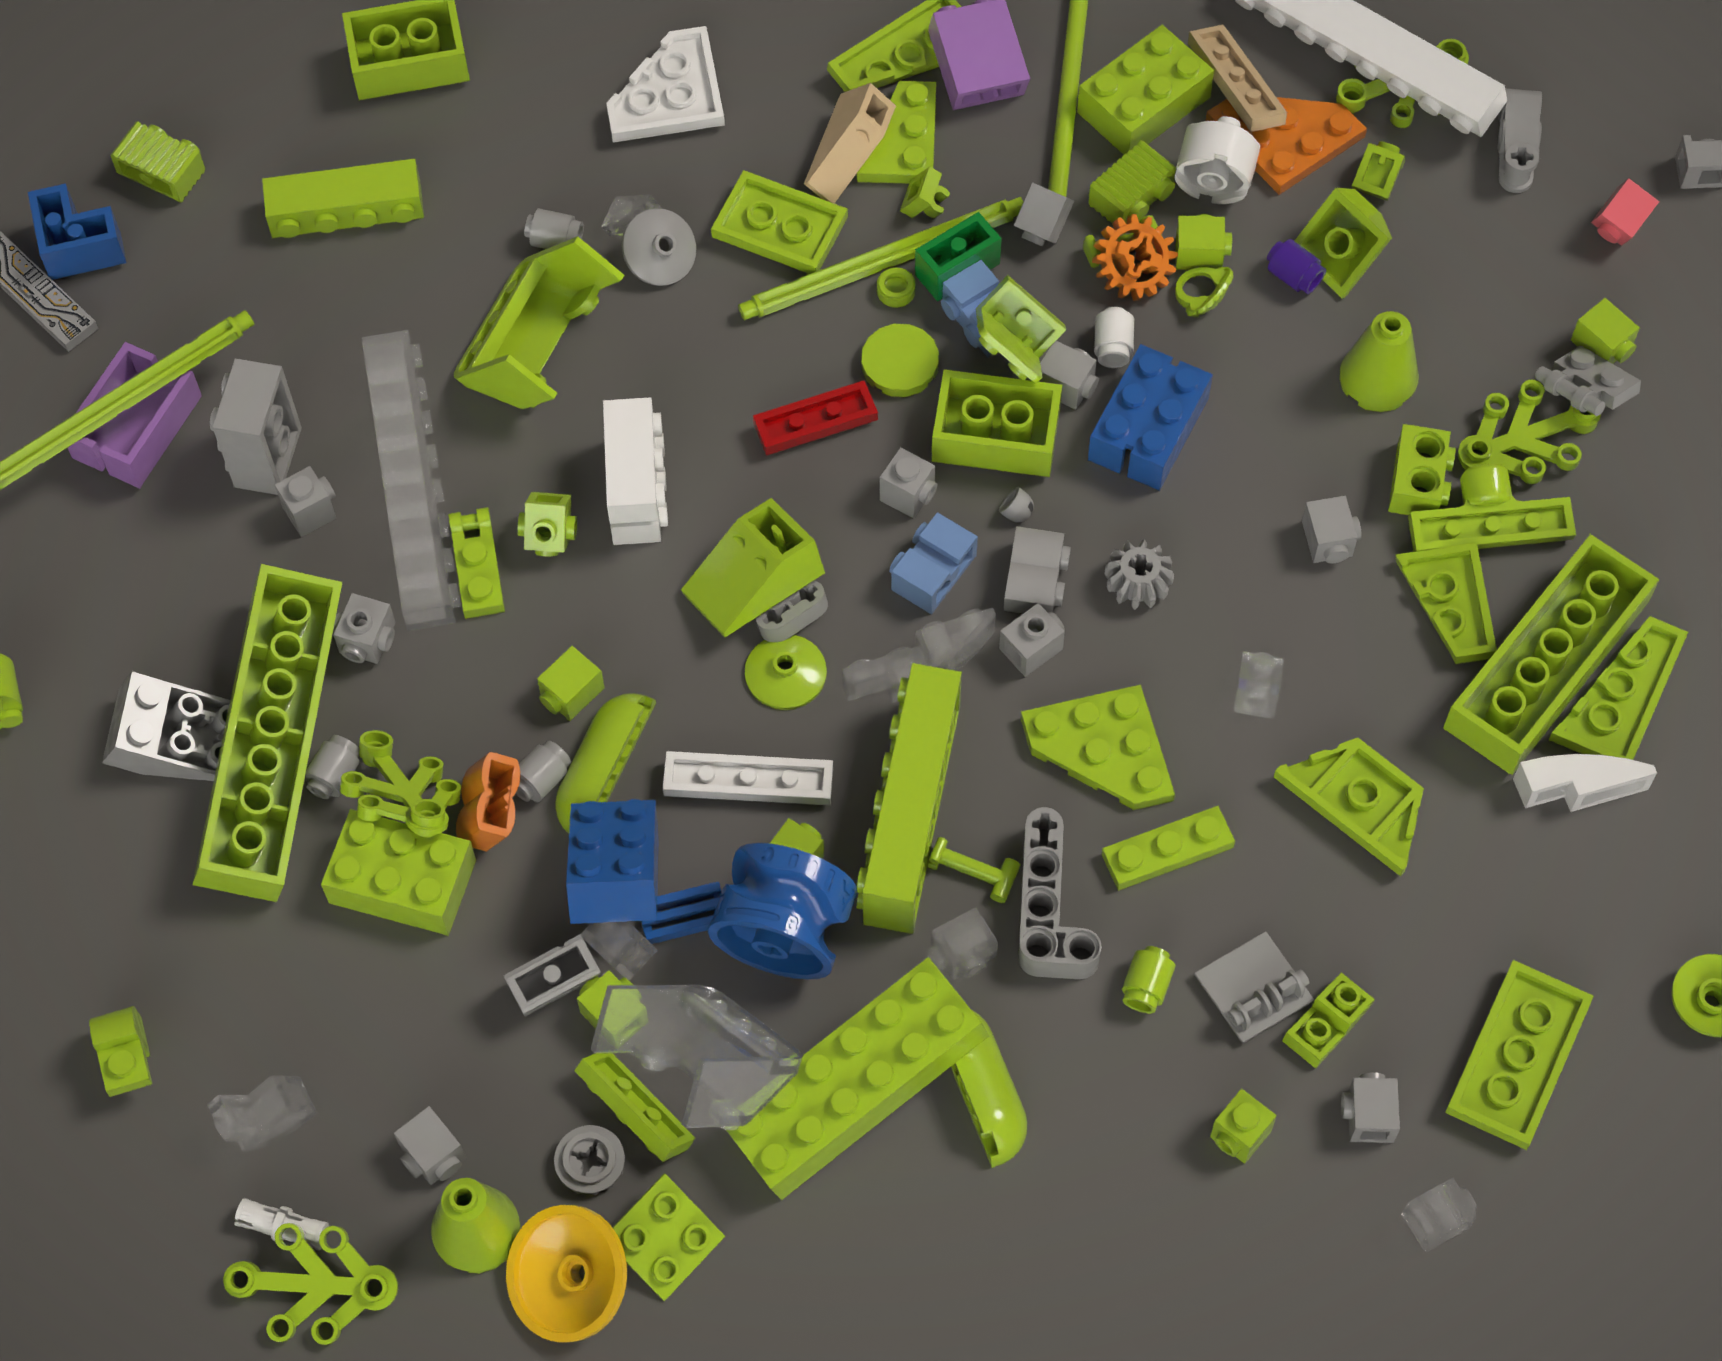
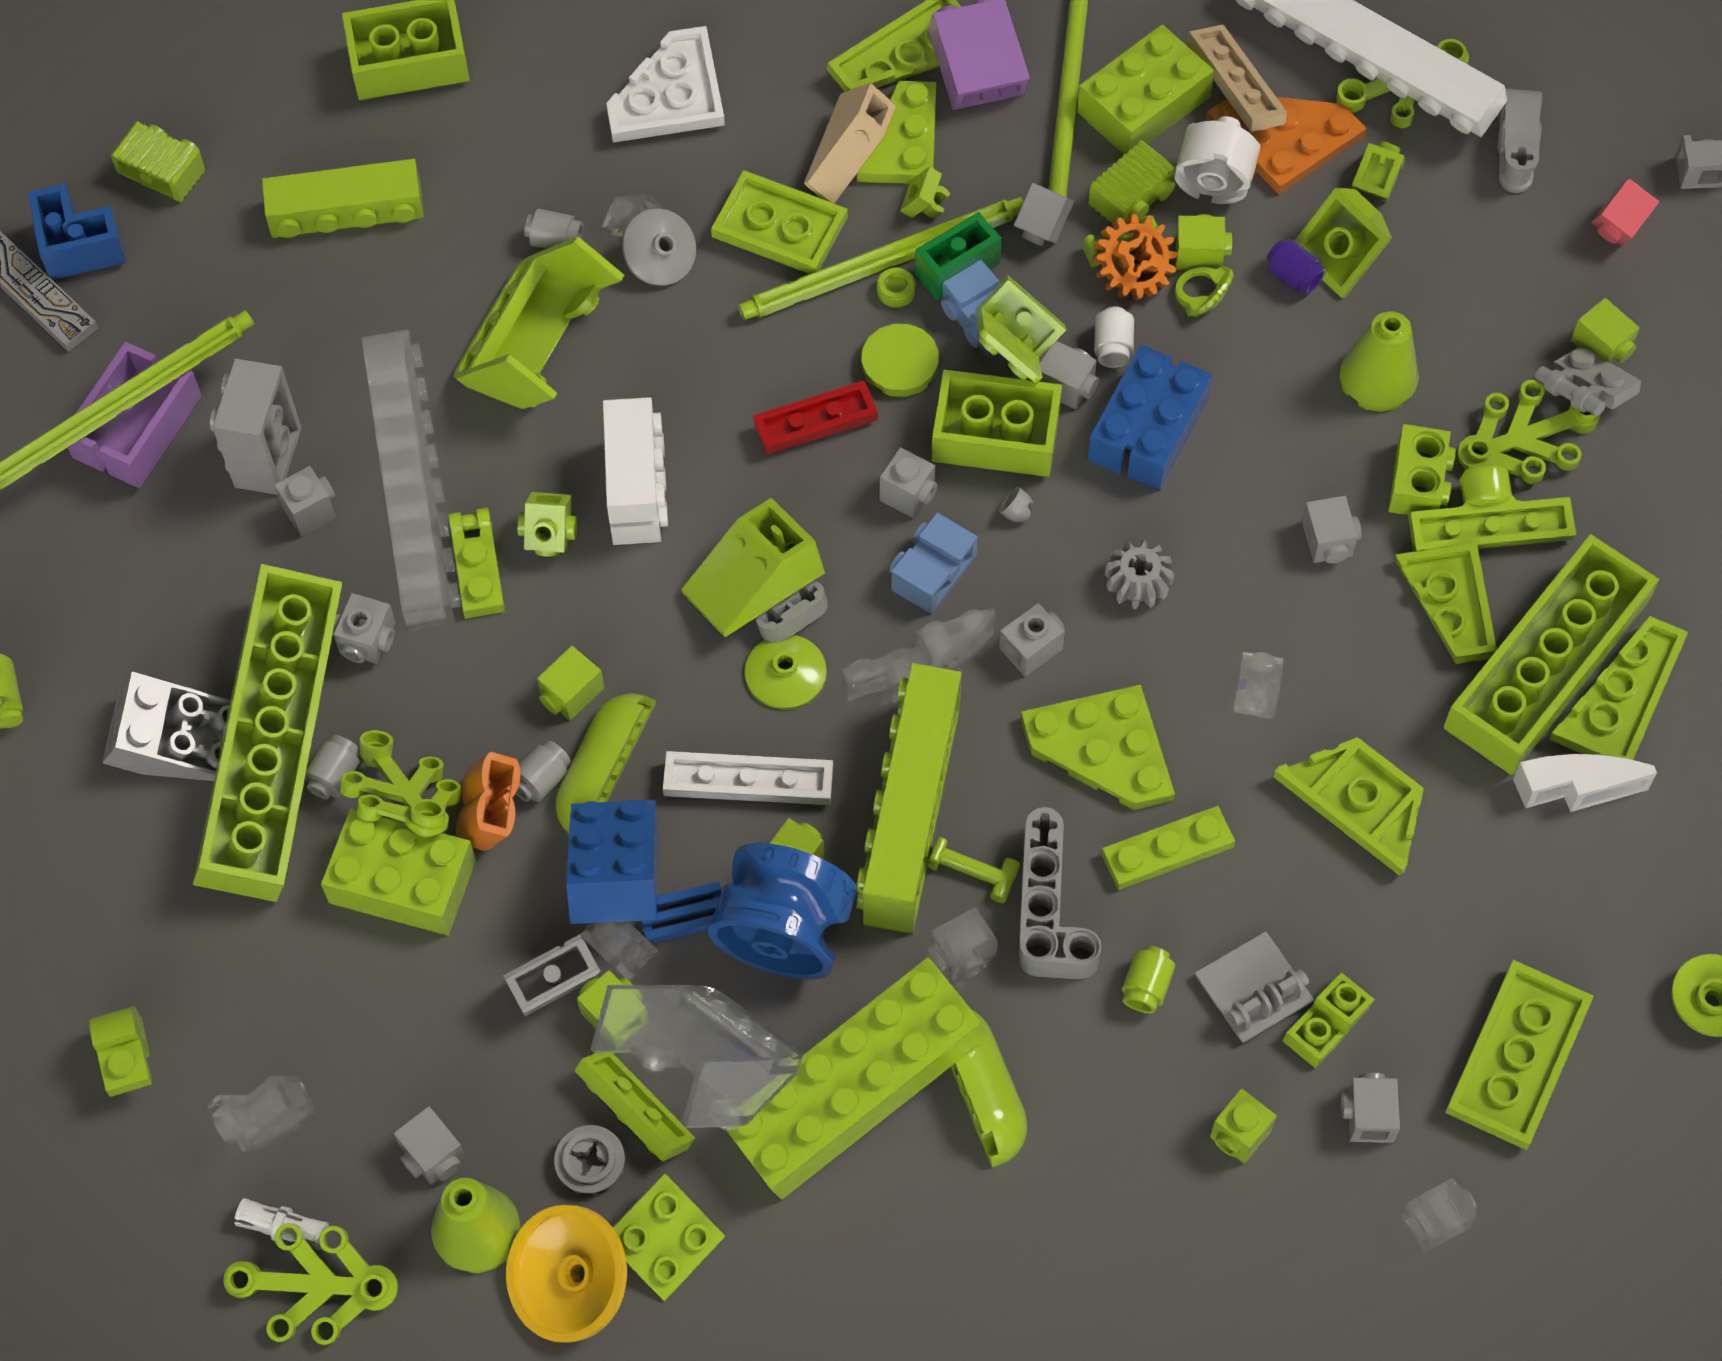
(1035, 570): light grey brick -> none

